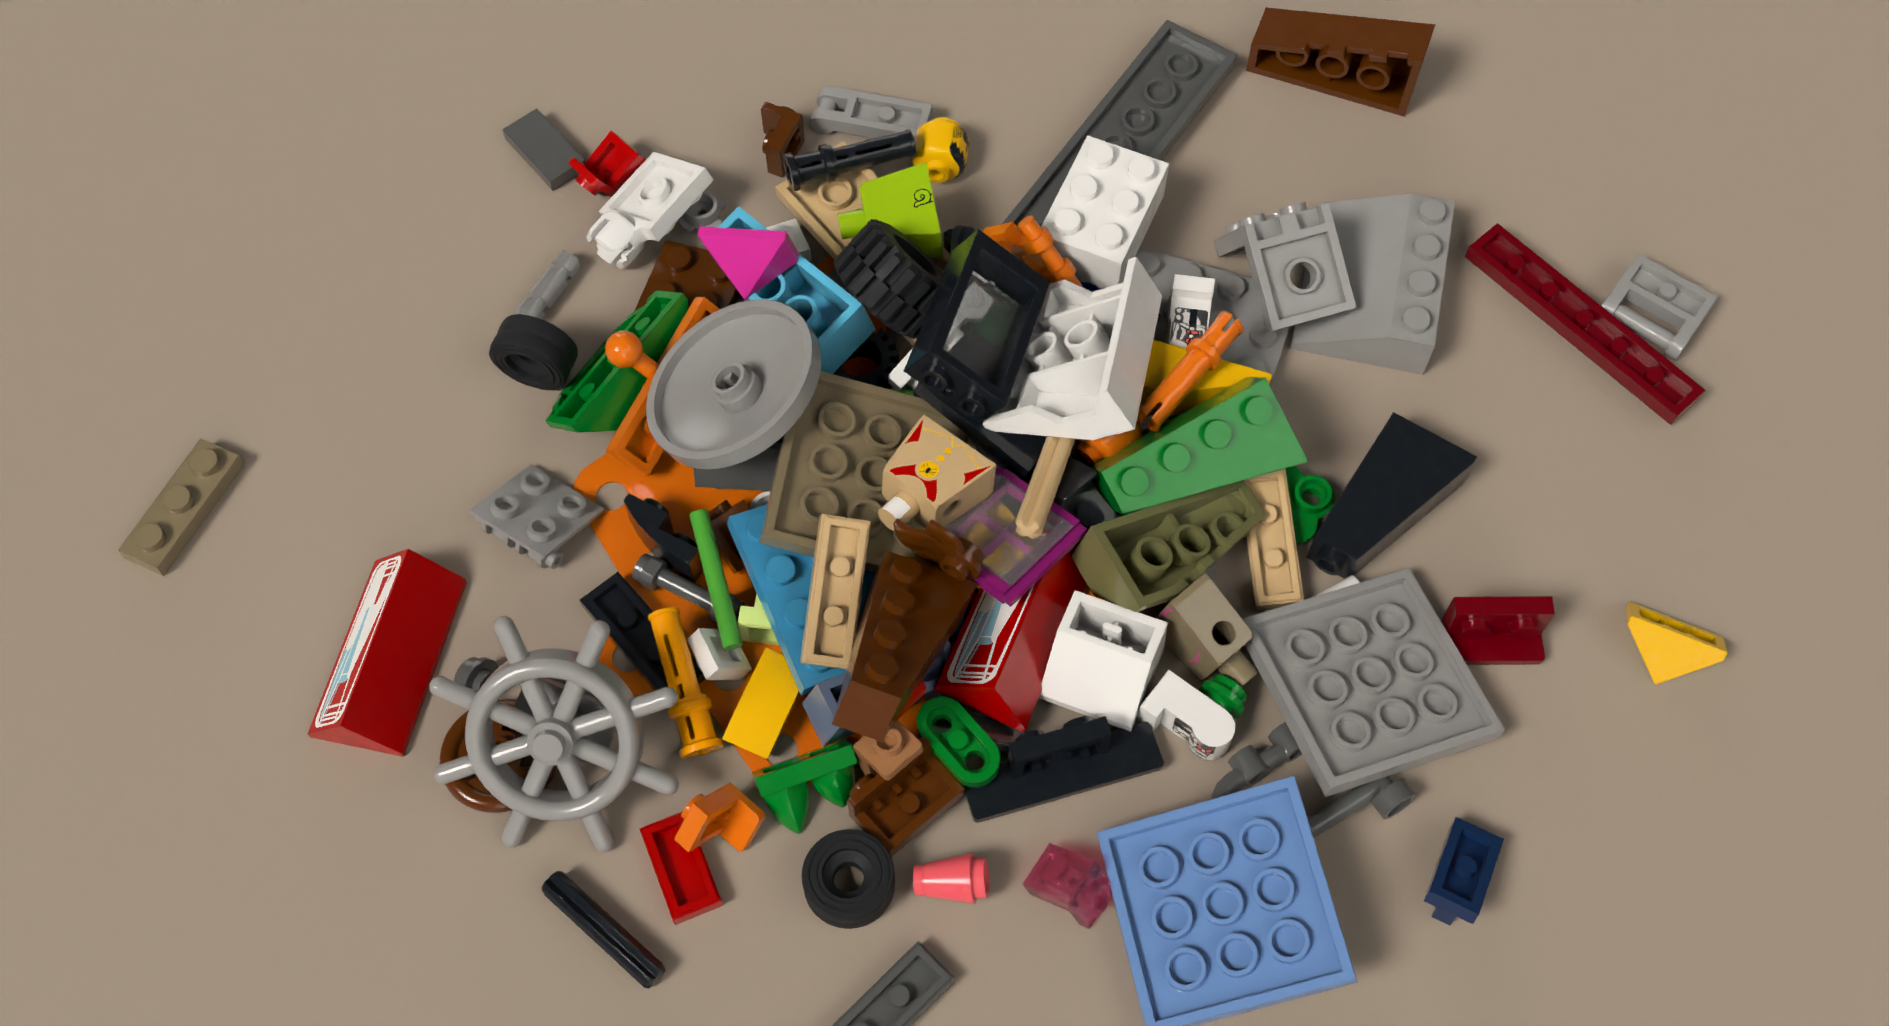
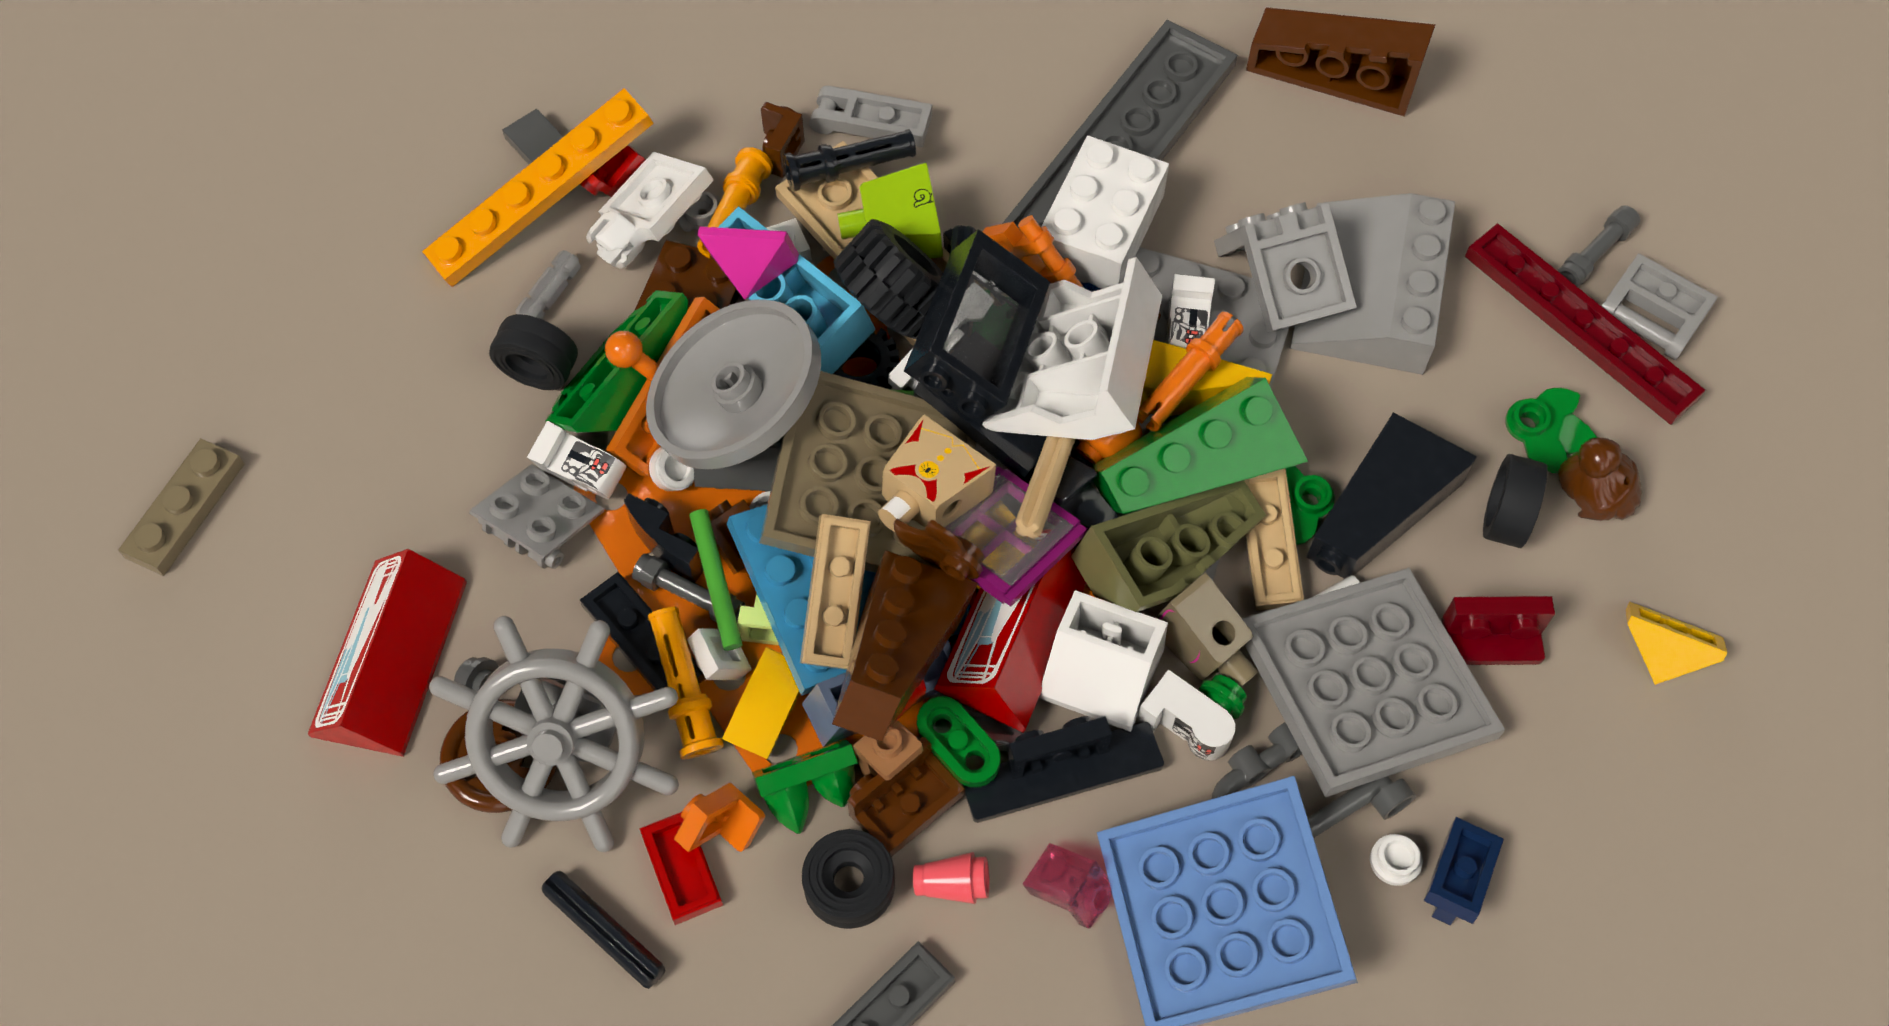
(538, 187): none -> light orange plate
(576, 461): none -> white leg
(669, 473): none -> white tile
(740, 186): none -> light orange pin
(943, 147): yellow head -> none
(1396, 859): none -> white plate
(1515, 501): none -> black tyre
(1555, 430): none -> green plate
(1601, 481): none -> reddish brown piece
(1618, 227): none -> dark grey bar

